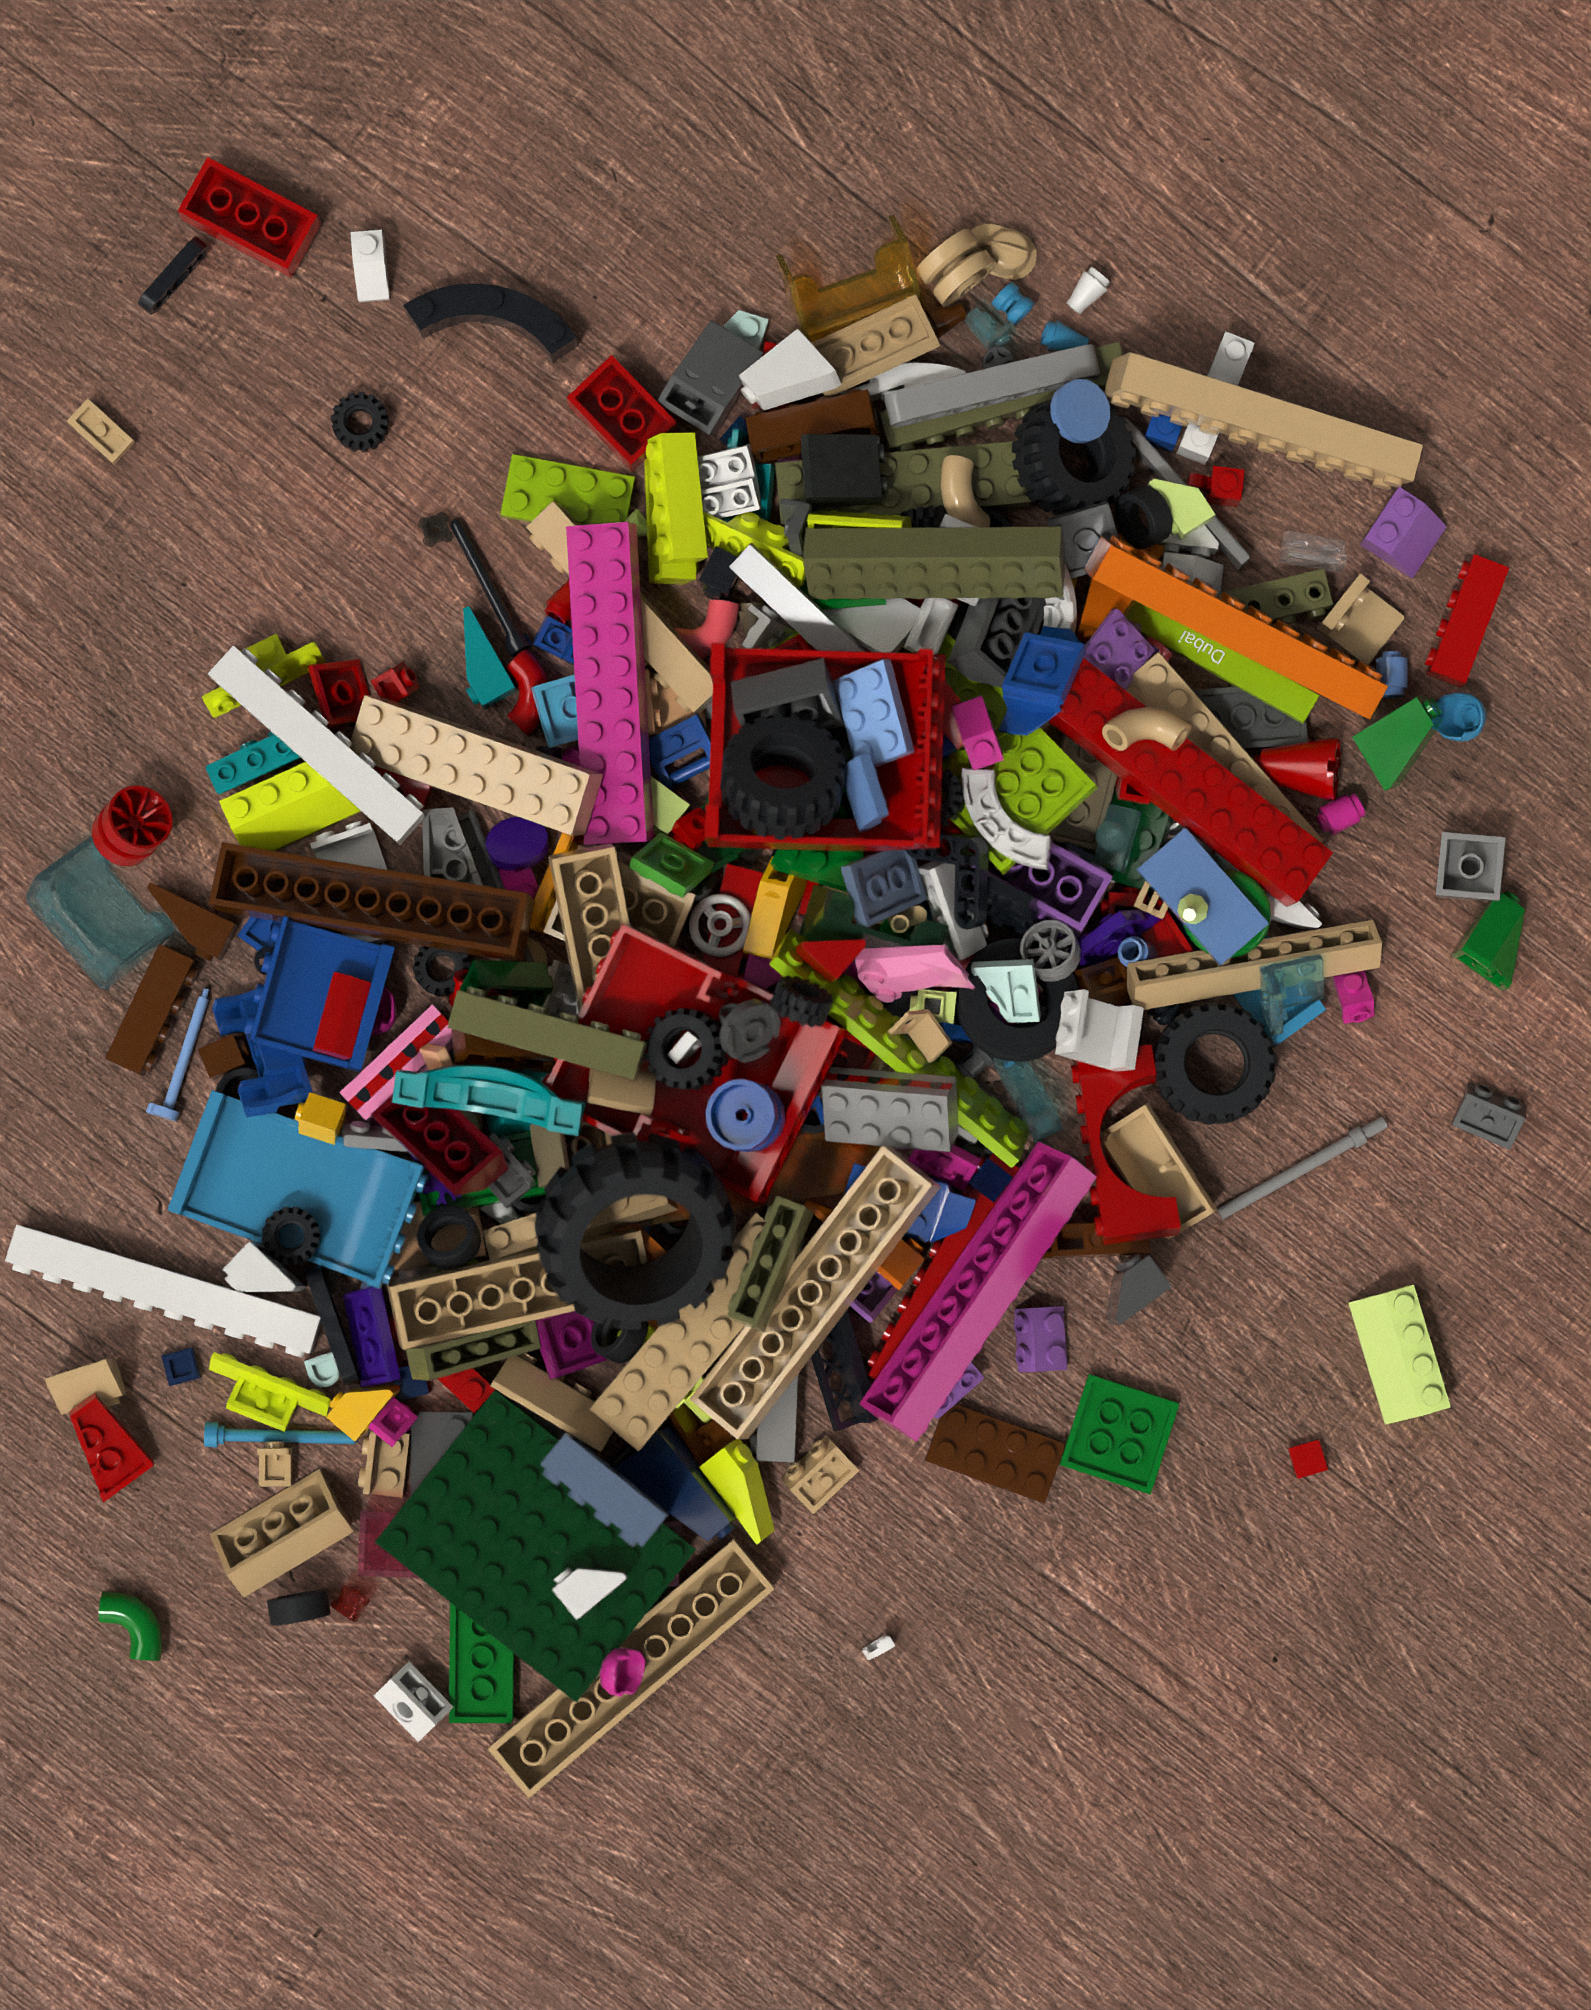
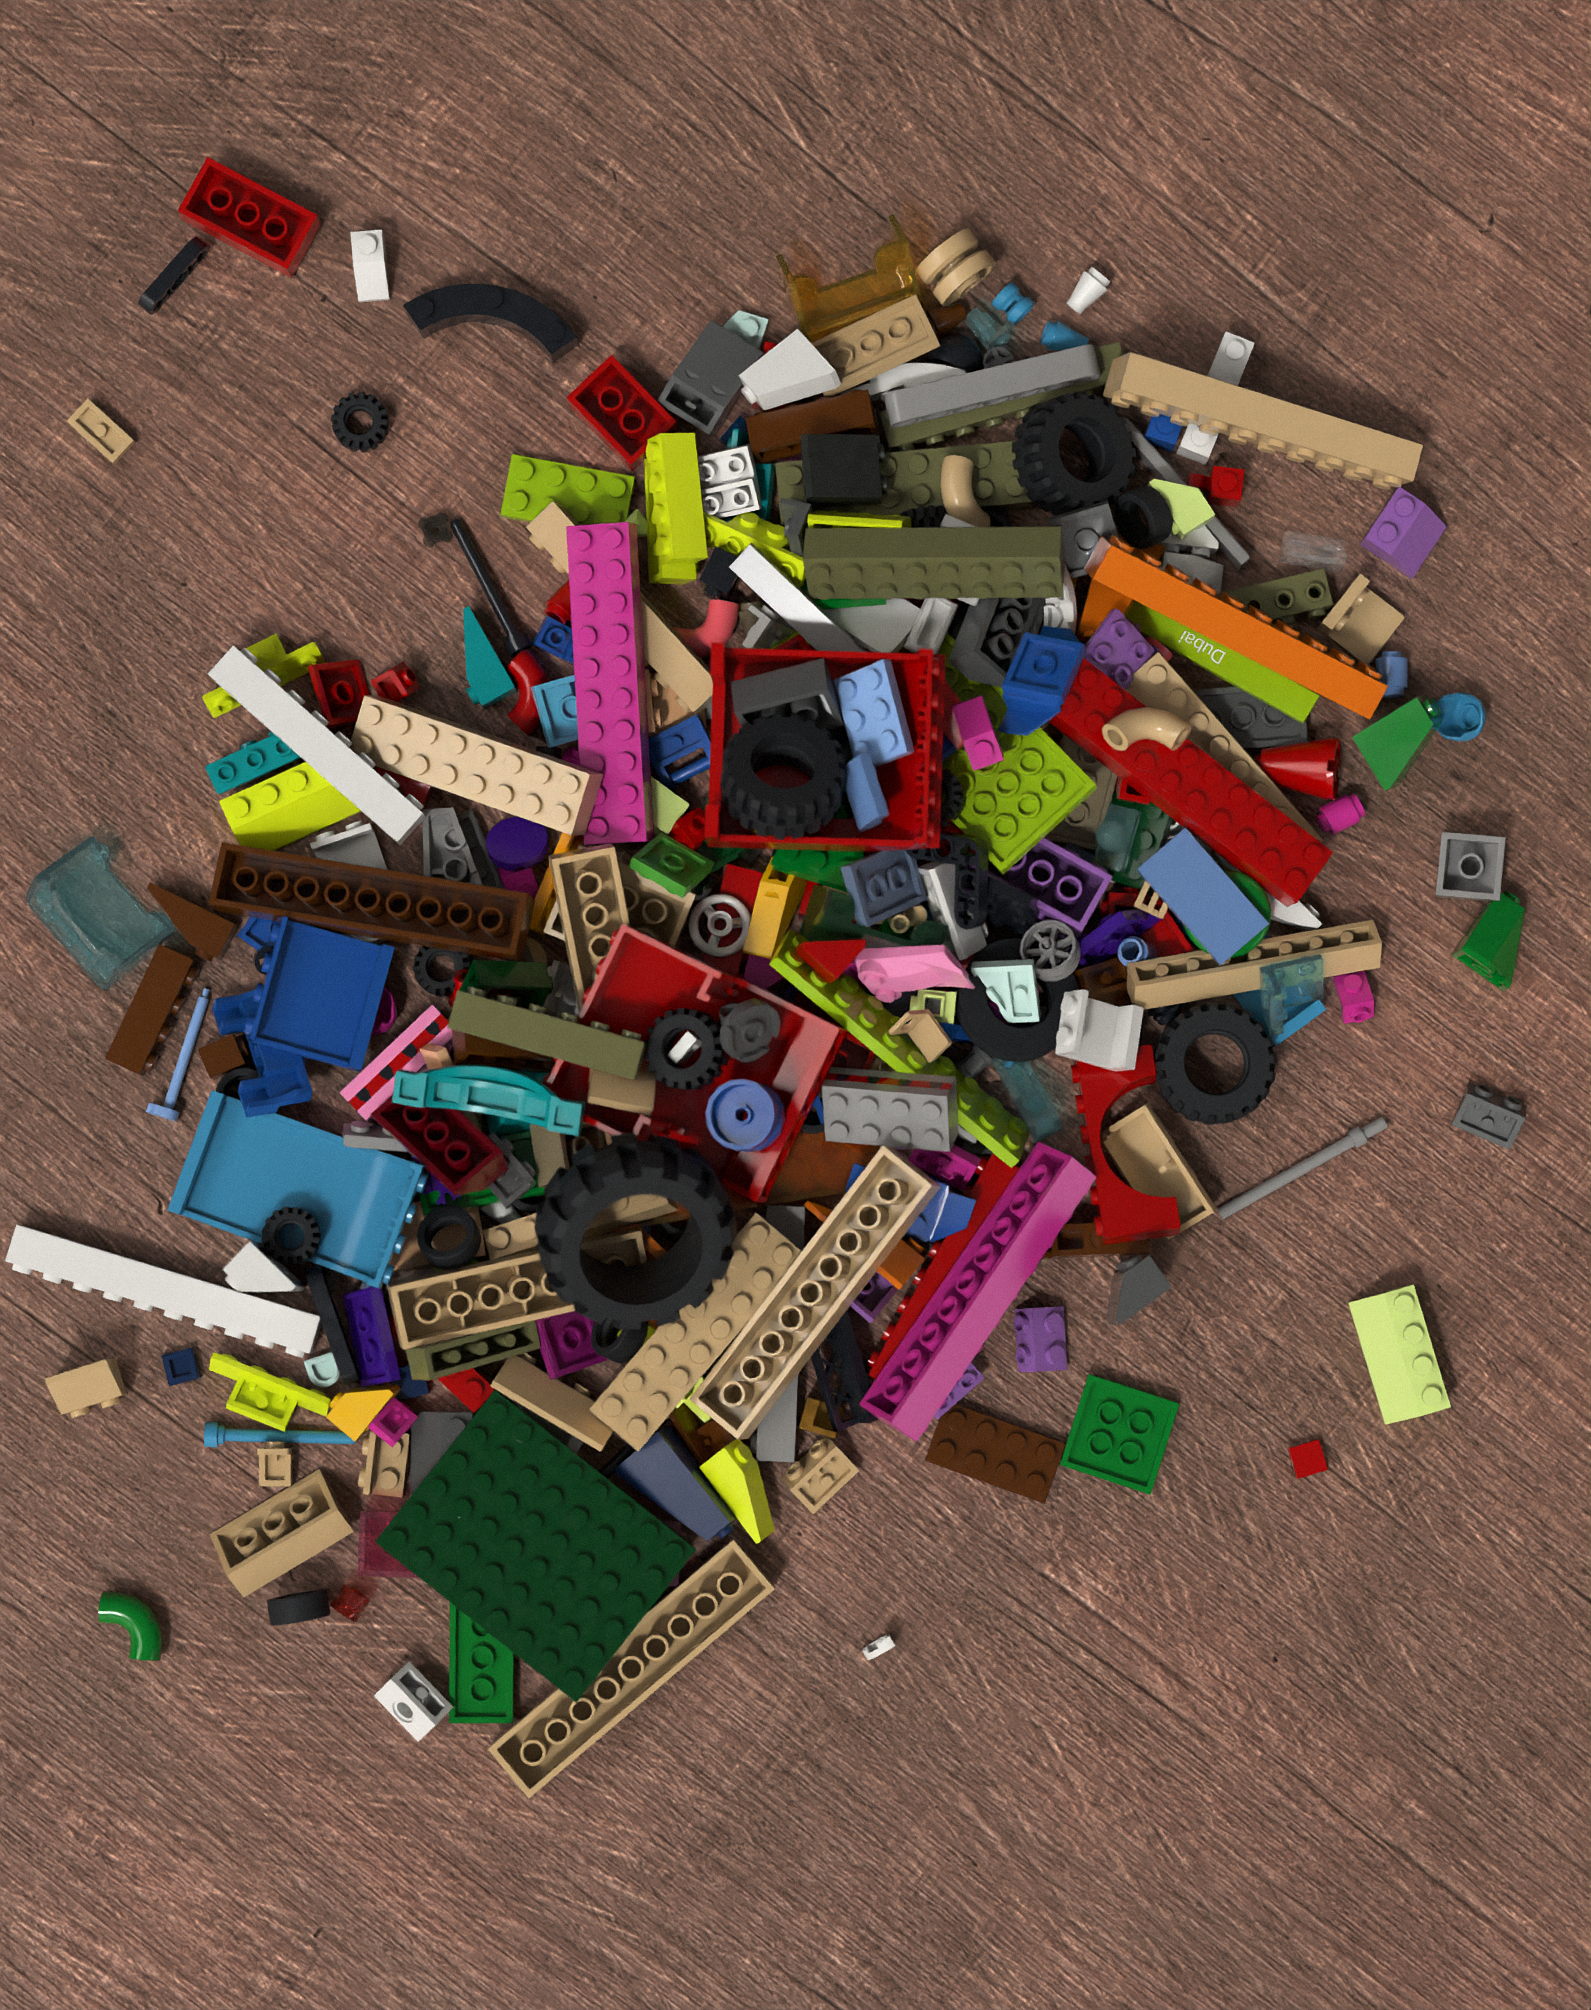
(108, 1447): red wing -> none
(132, 826): red wheel -> none
(321, 1118): yellow brick -> none
(341, 1016): red piece -> none
(585, 1587): white slope -> none
(604, 1489): sand blue slope -> none
(622, 1671): dark pink hair -> none
(769, 1264): olive brick -> none
(801, 1001): black tyre -> none
(816, 1418): none -> pearl gold panel
(958, 350): none -> black helmet
(990, 1180): clear blue tile -> none
(995, 825): white tile -> none
(1009, 248): tan piece -> none
(1080, 411): medium blue tile -> none
(1192, 909): yellowish green rock -> none
(1466, 621): red brick -> none

